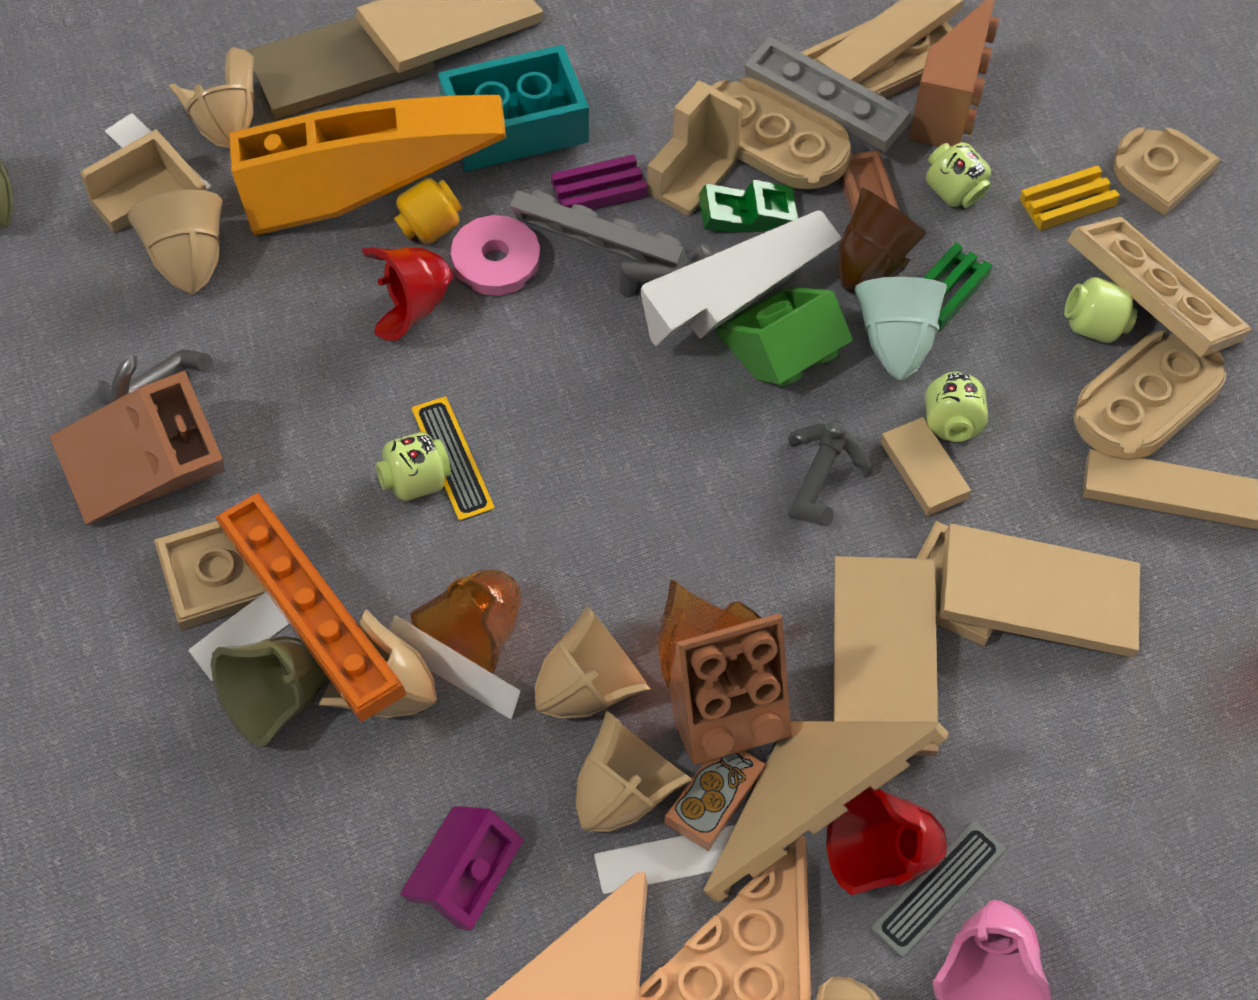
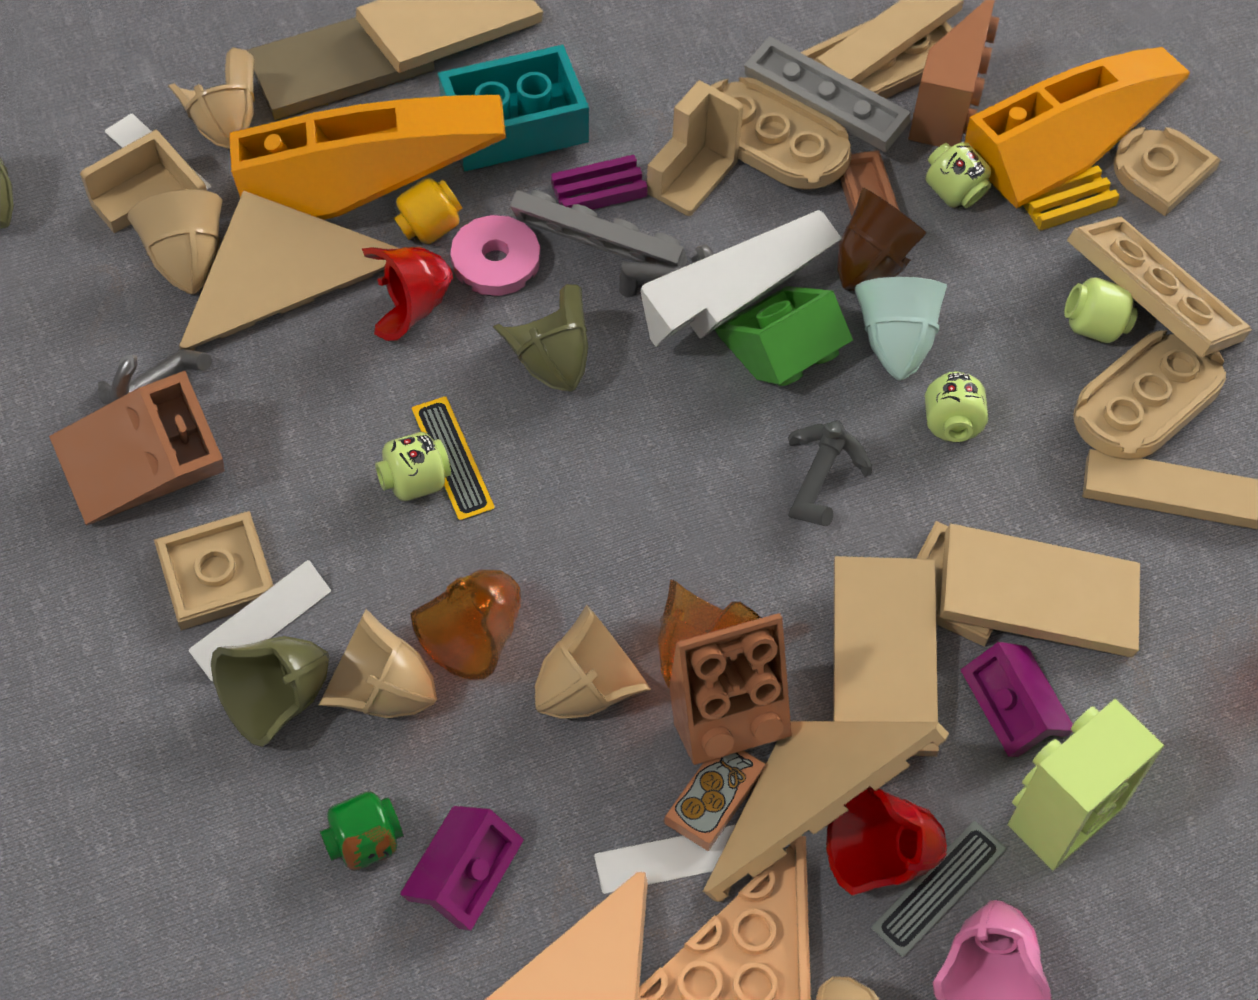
(274, 264): none -> tan tile
(311, 608): orange tile -> none
(362, 830): none -> green head
(459, 670): white sticker -> none
(553, 346): none -> olive helmet
(622, 779): tan helmet -> none
(756, 209): green slope -> none
(925, 466): tan tile -> none
(964, 264): green tile -> none
(1016, 697): none -> magenta panel
(1070, 120): none -> light orange wedge
(1082, 782): none -> yellowish green brick

